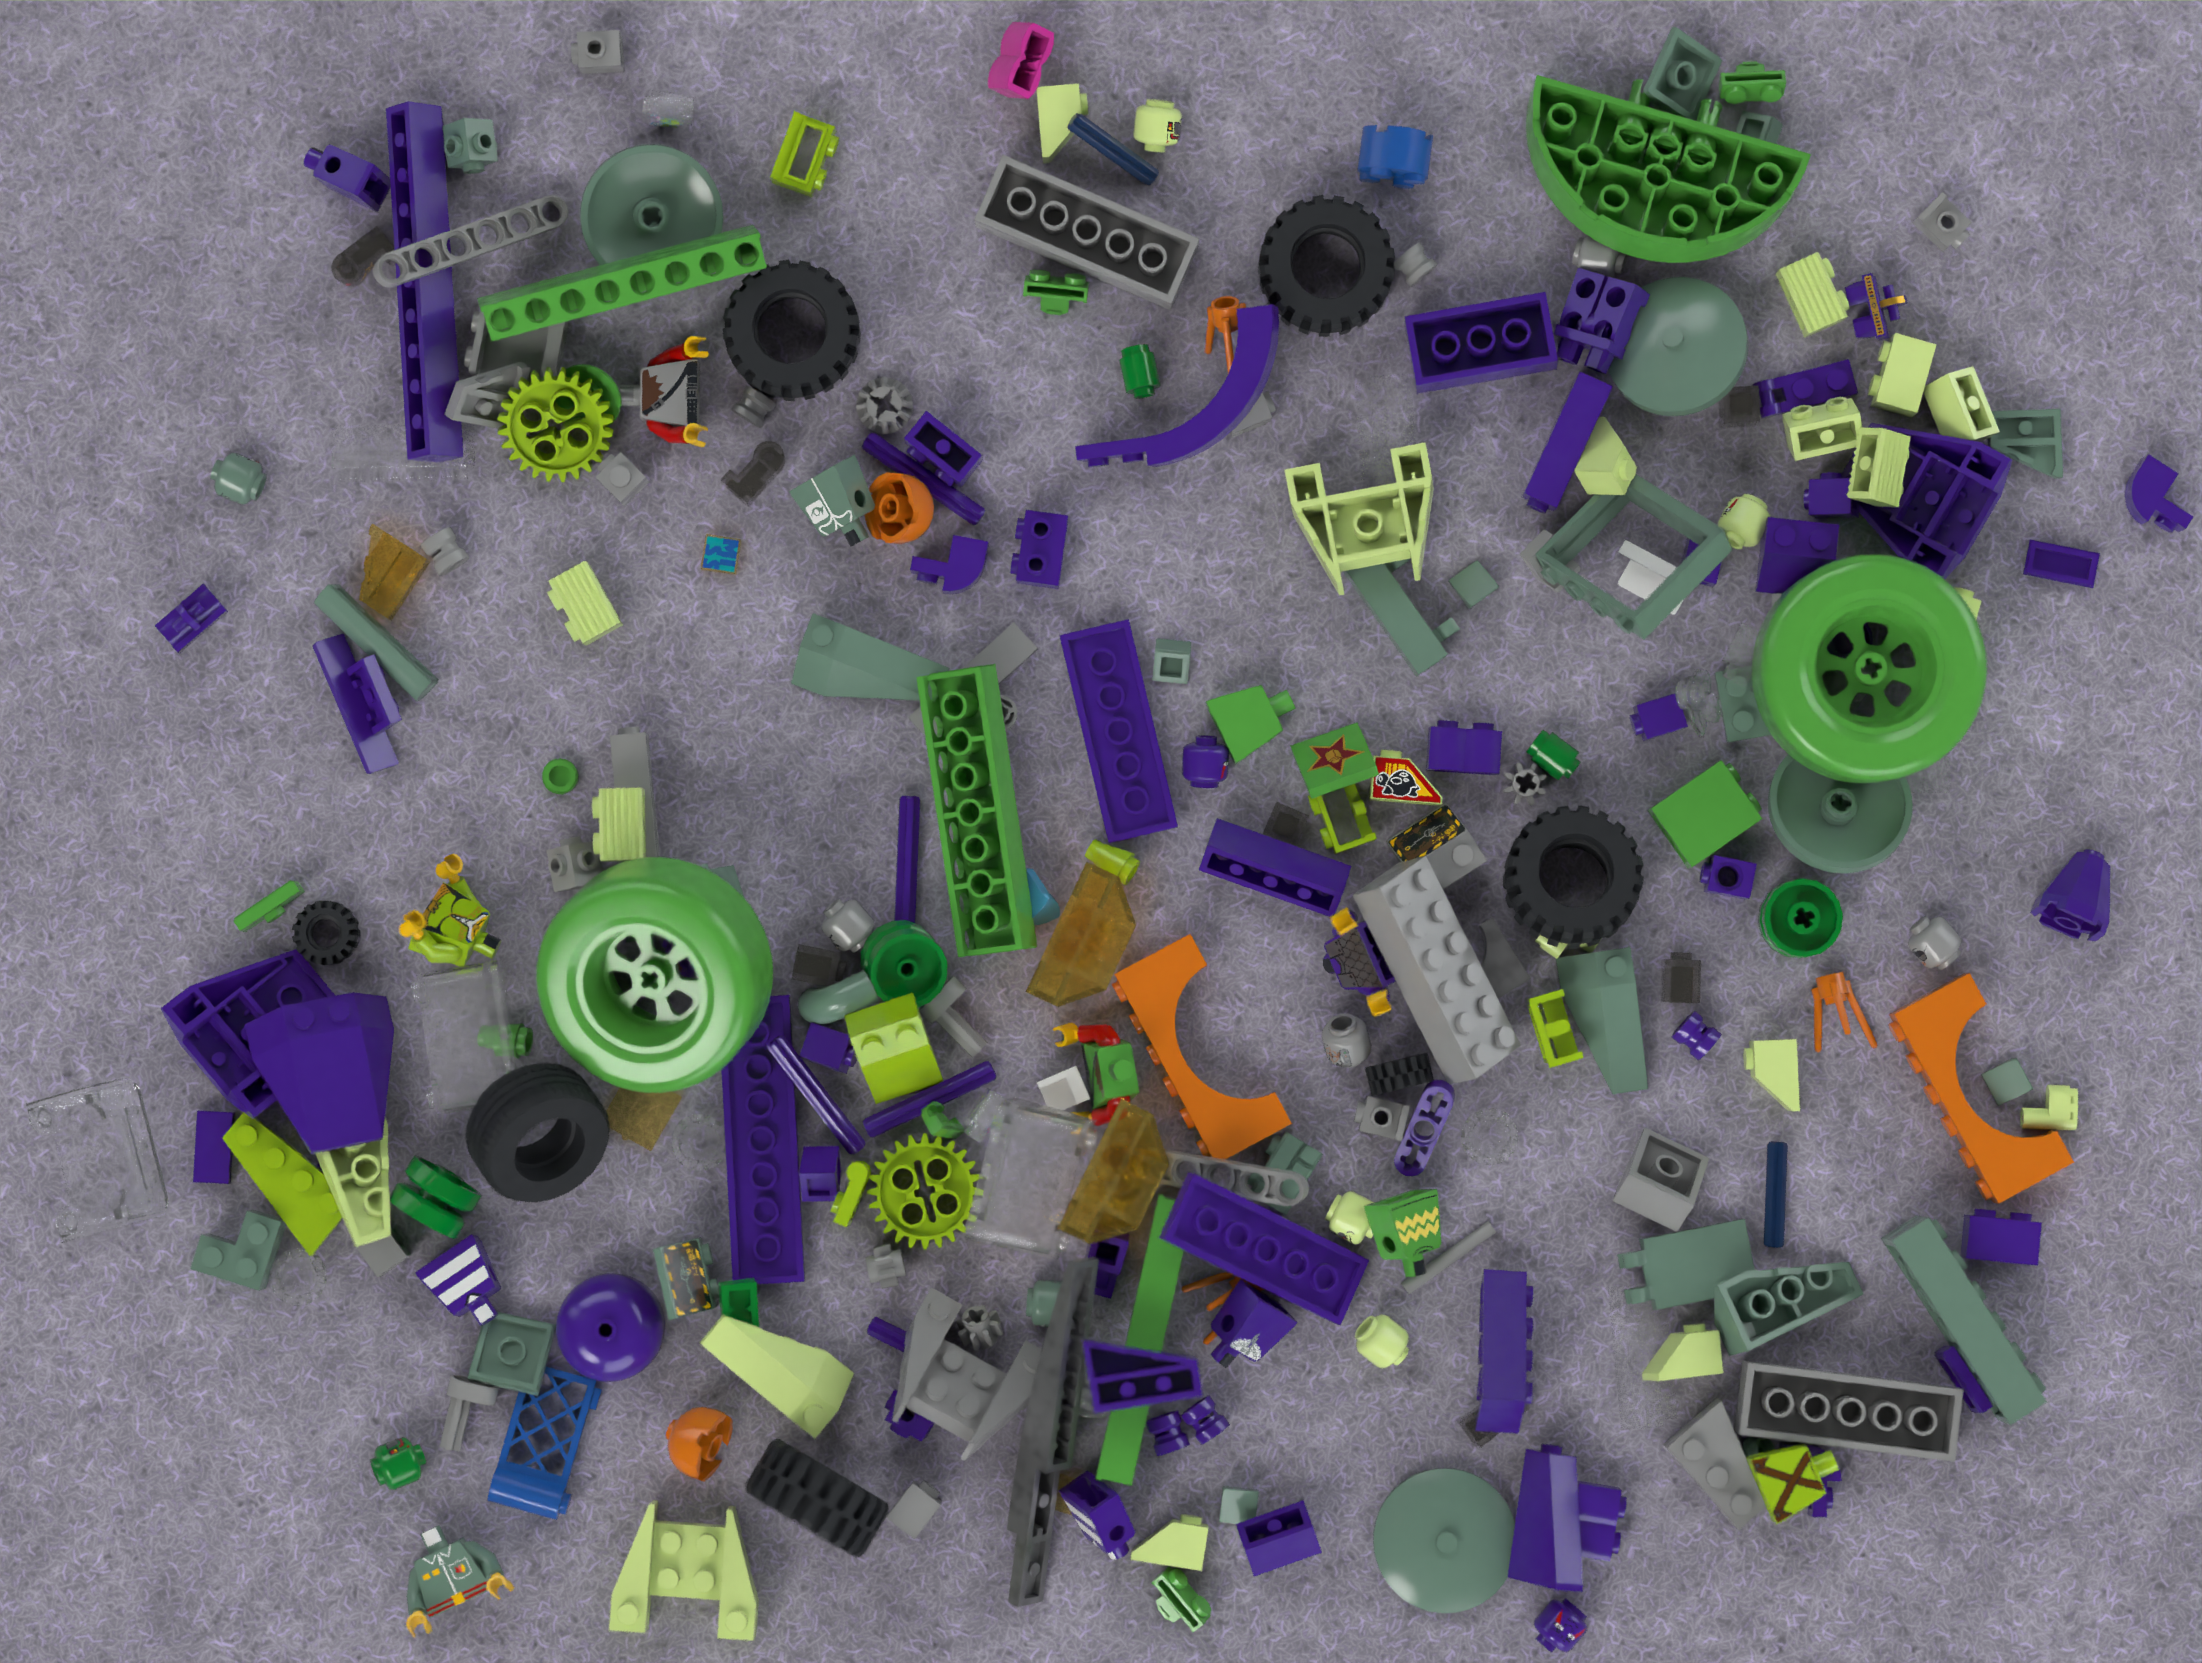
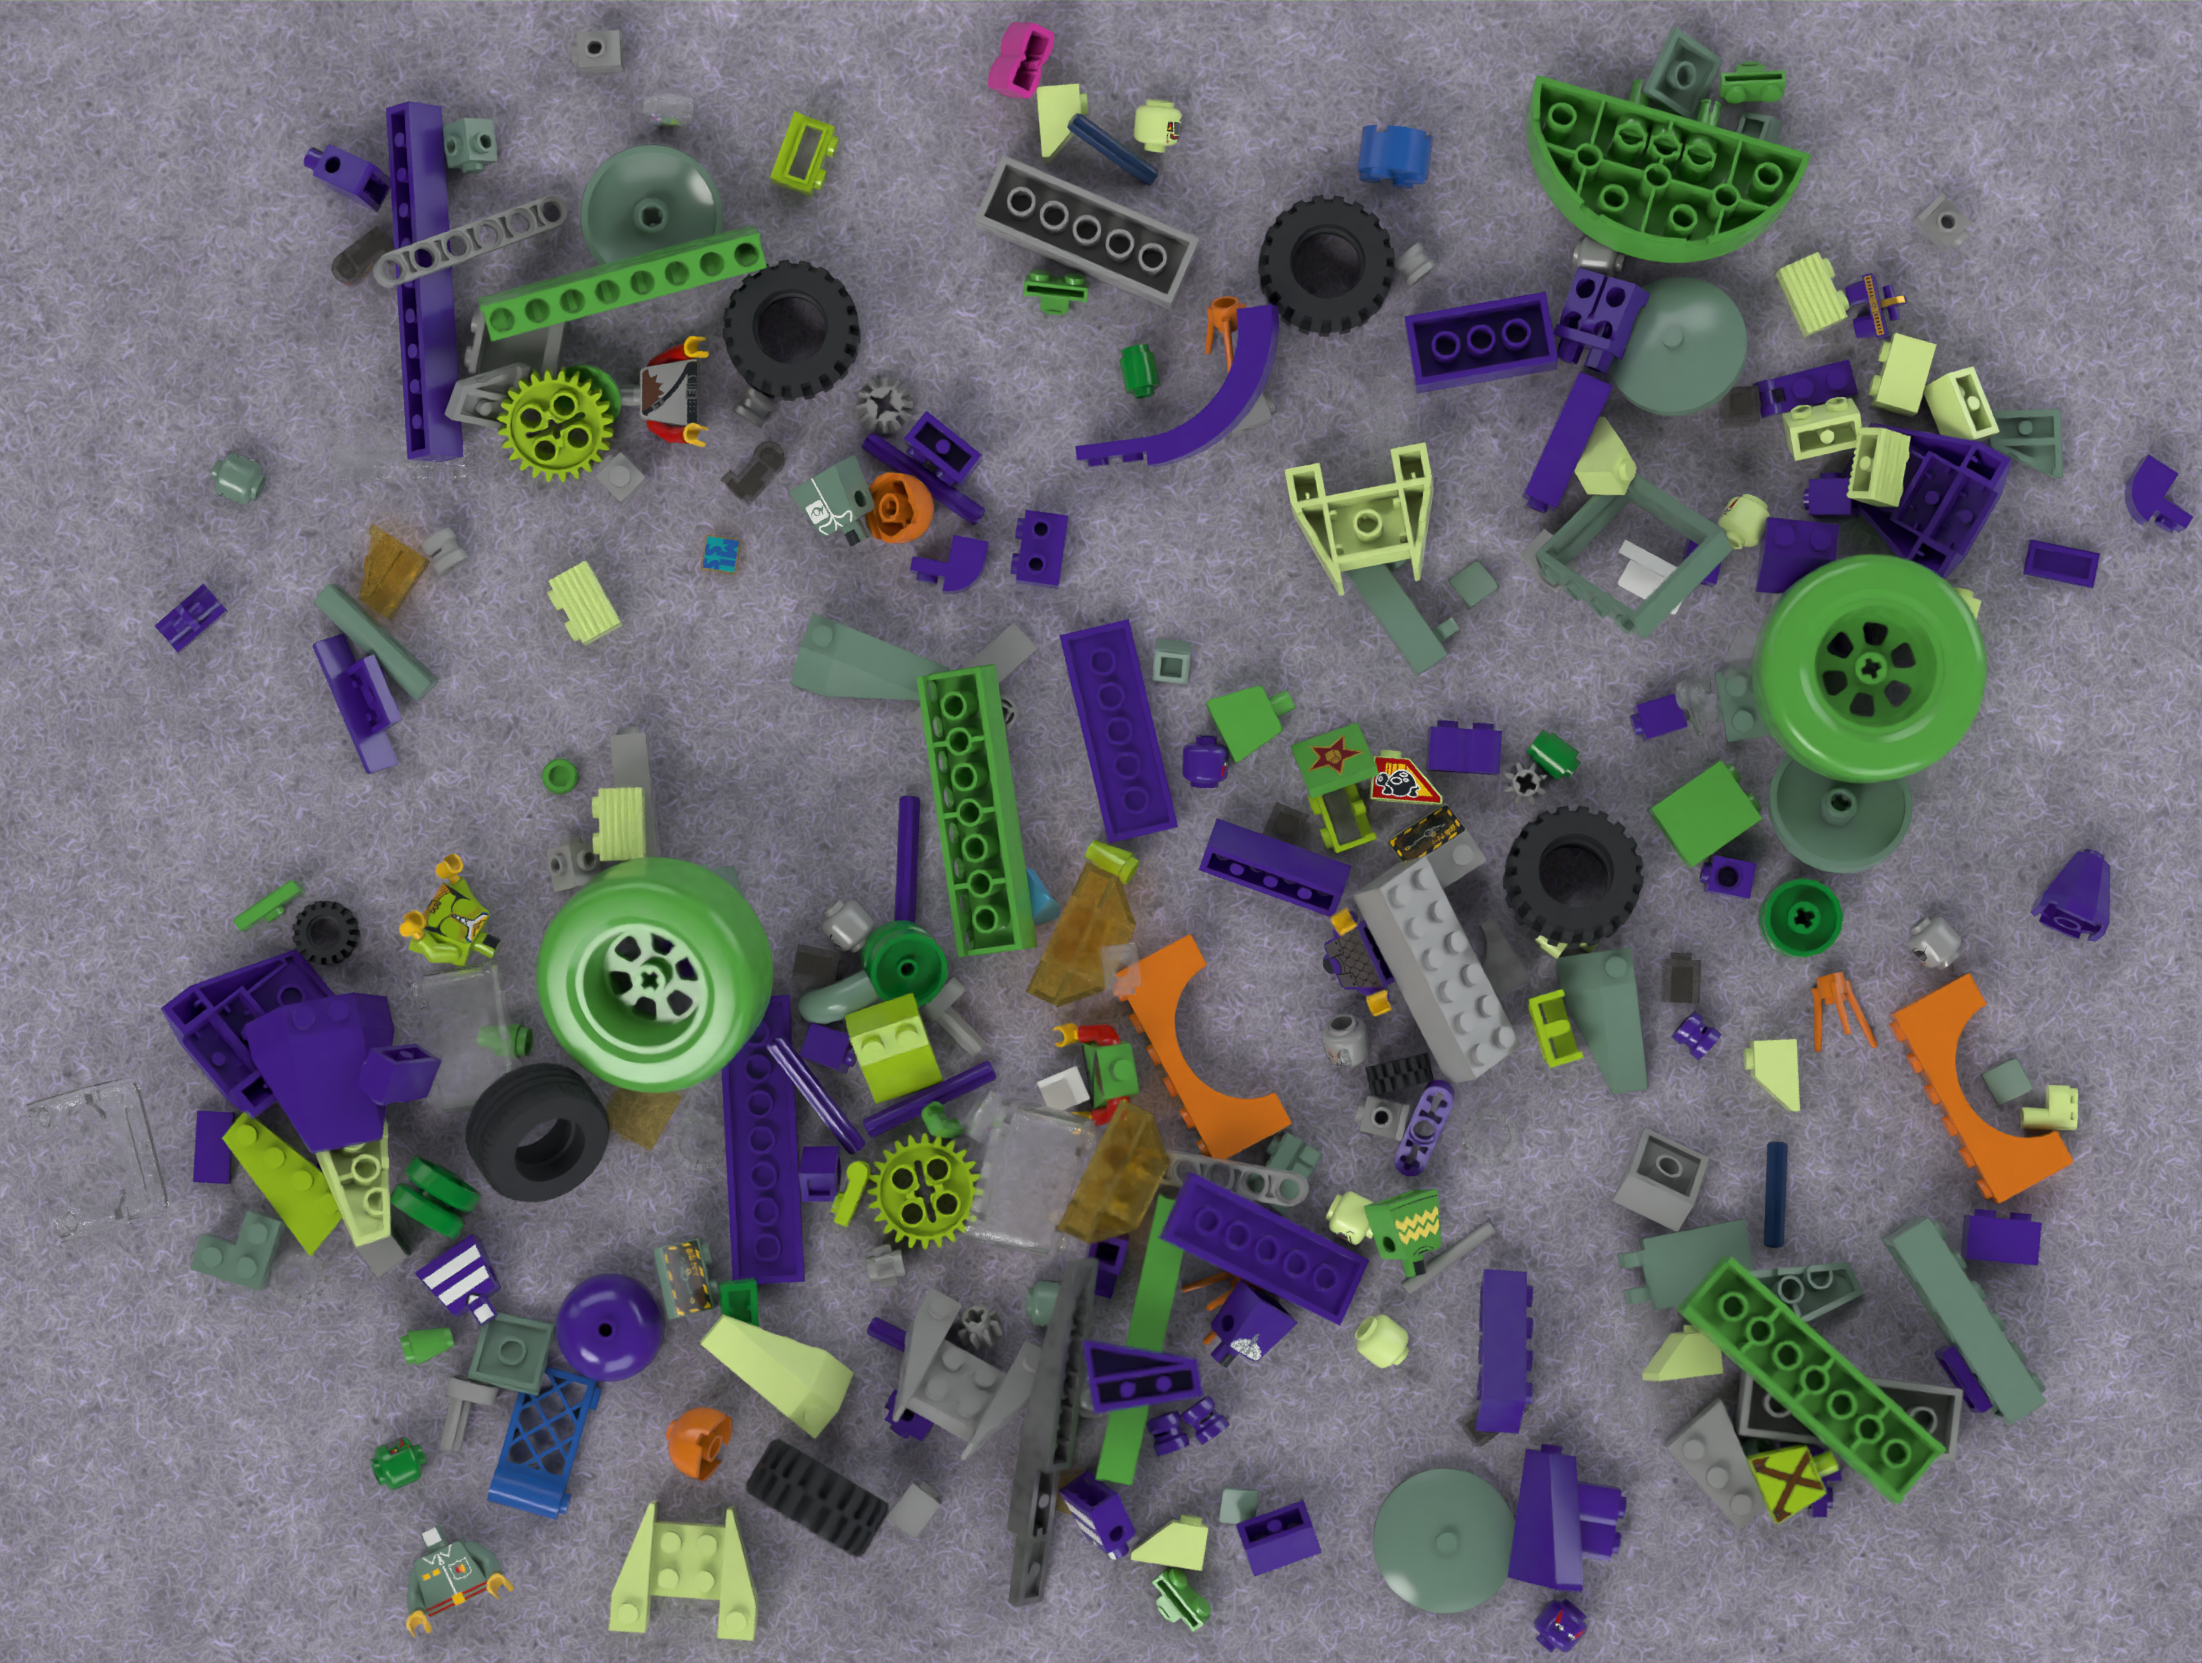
(398, 1074): none -> dark purple brick
(426, 1344): none -> bright green cone
(1118, 954): none -> clear brick
(1811, 1379): none -> bright green tile

